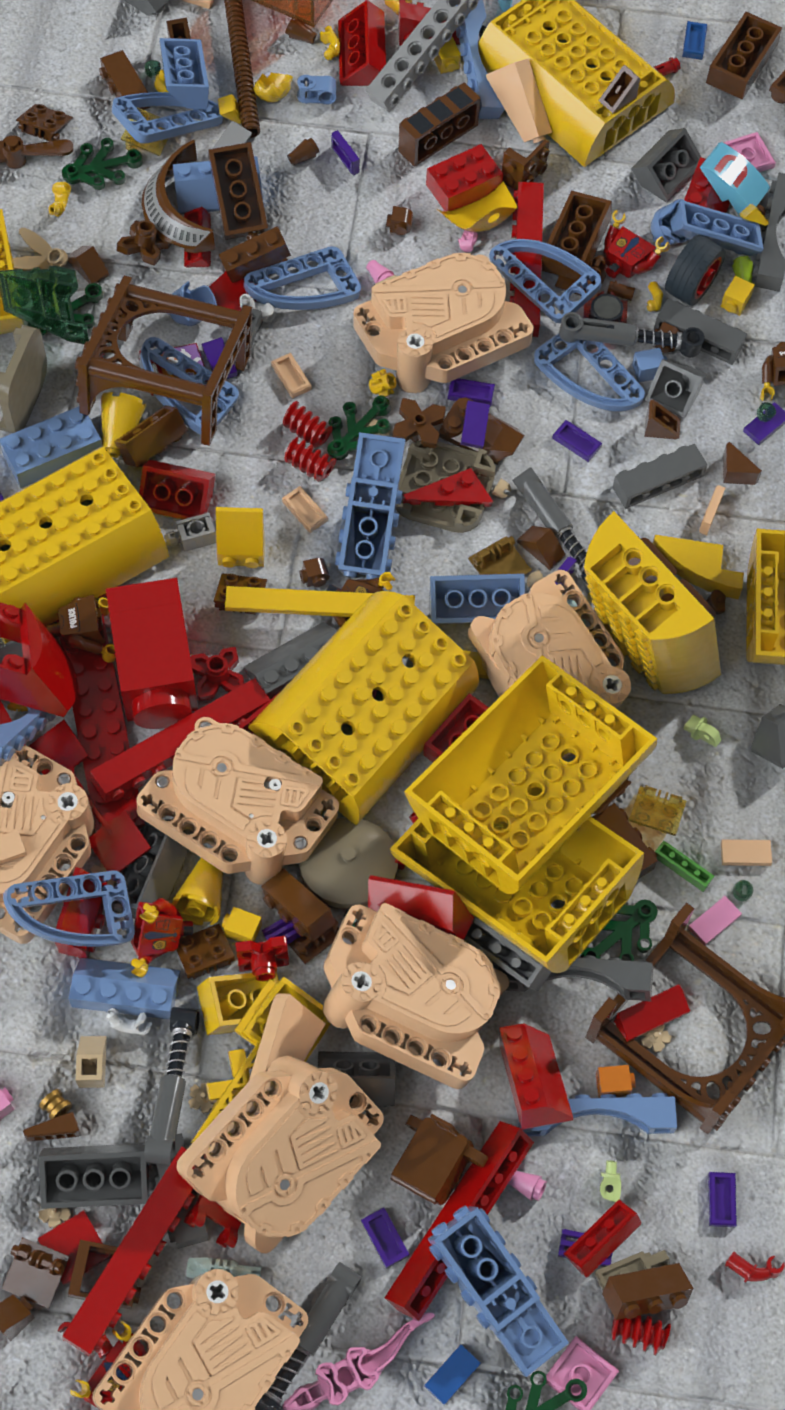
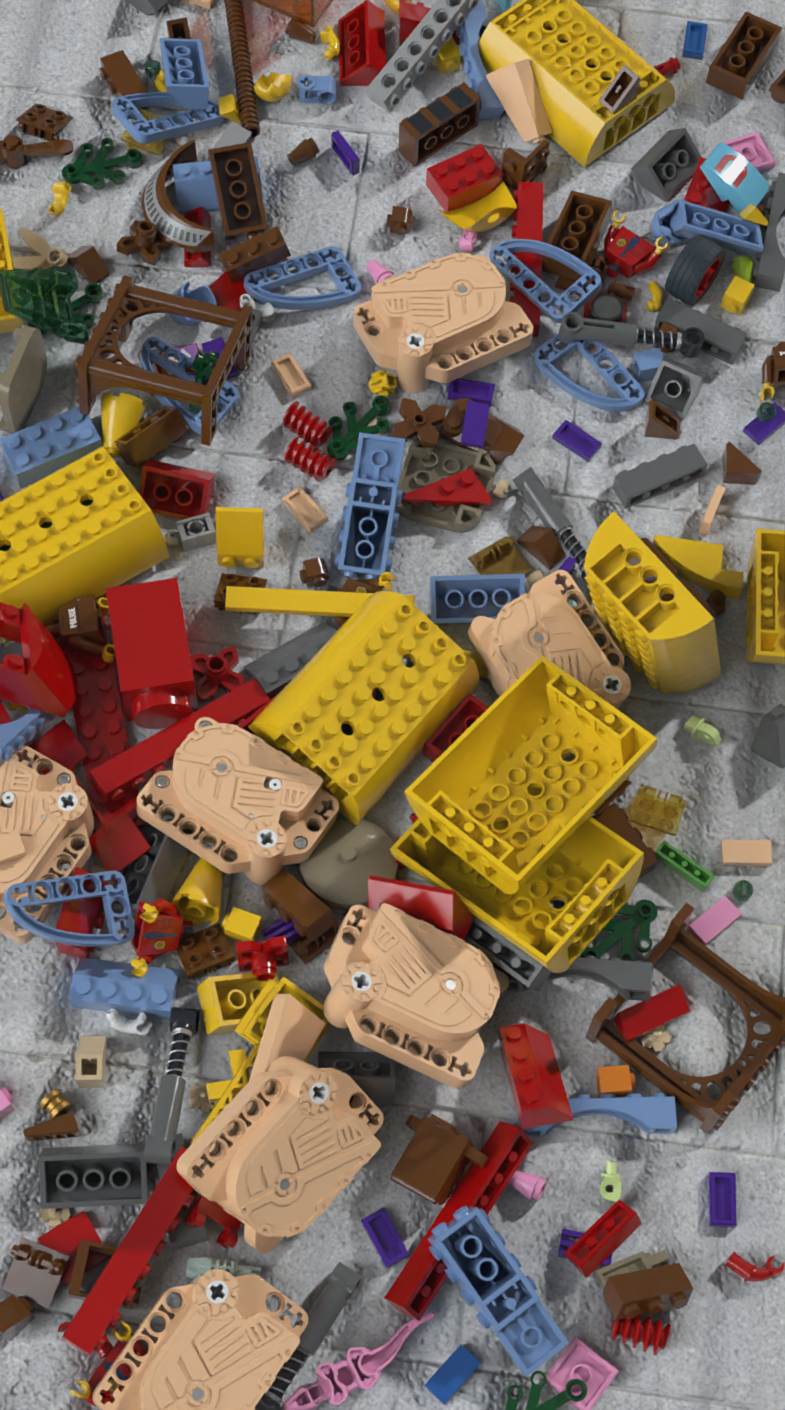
(204, 366): none -> dark green plant

